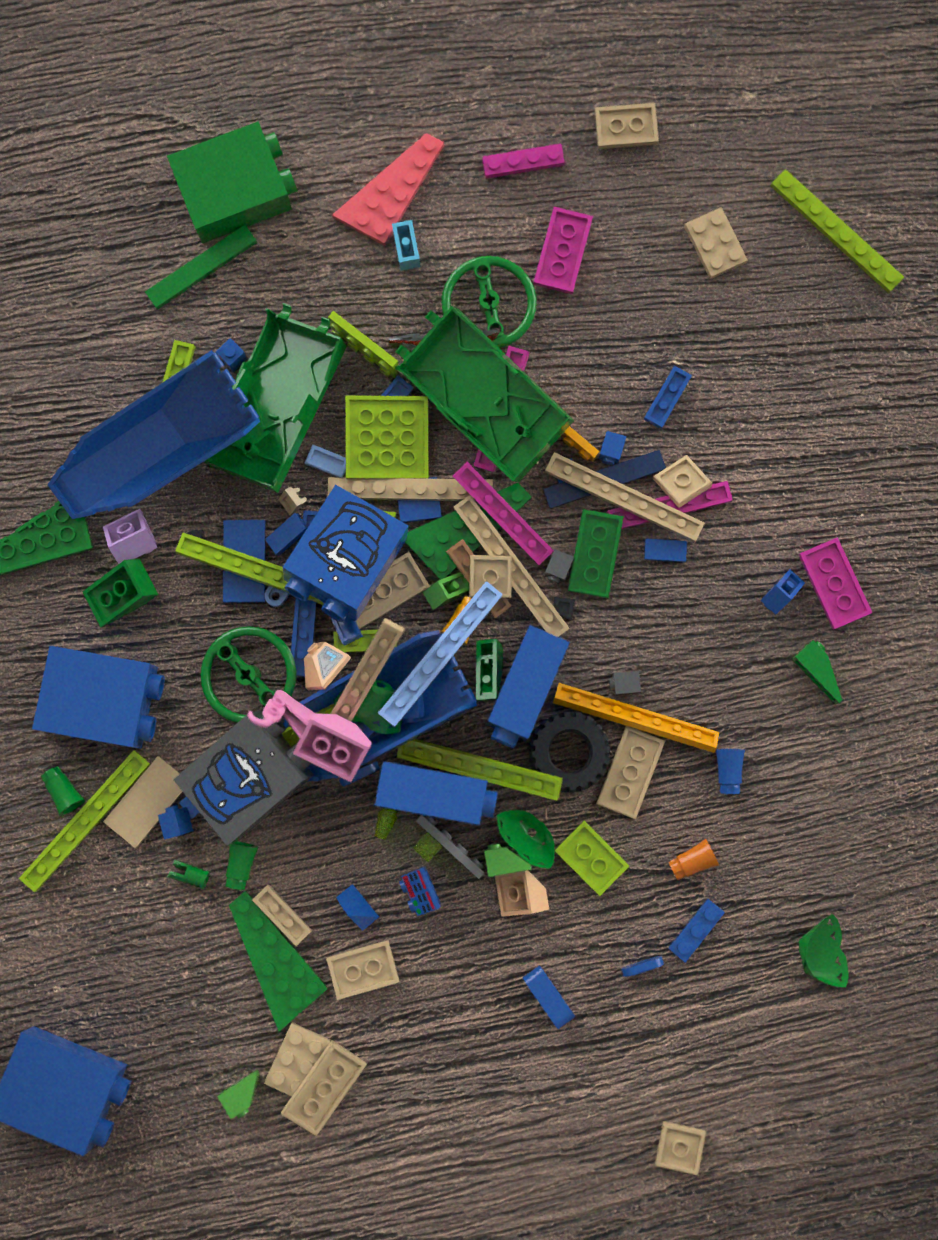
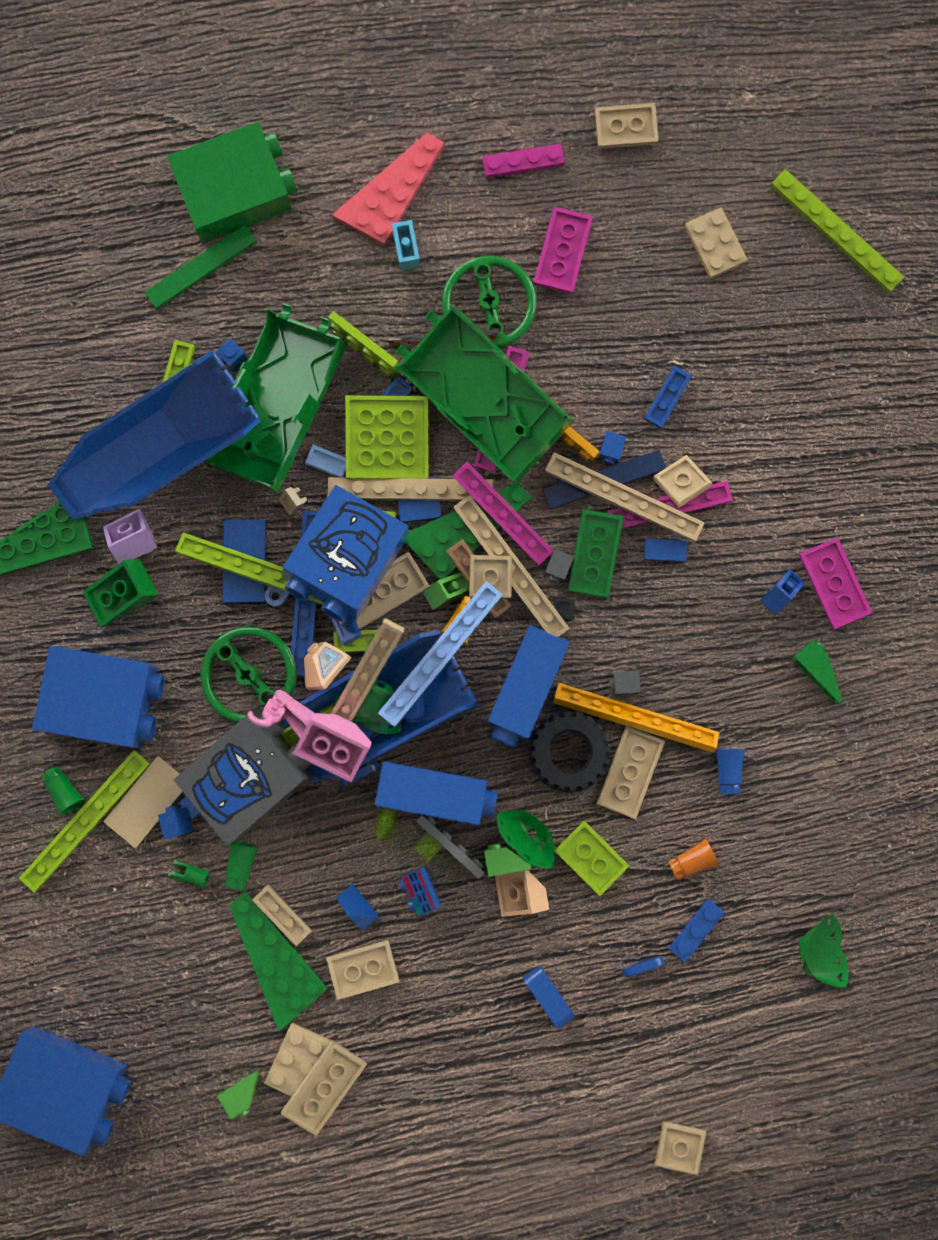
(286, 534): blue tile -> none
(481, 768): lime plate -> none
(488, 669): green slope -> none

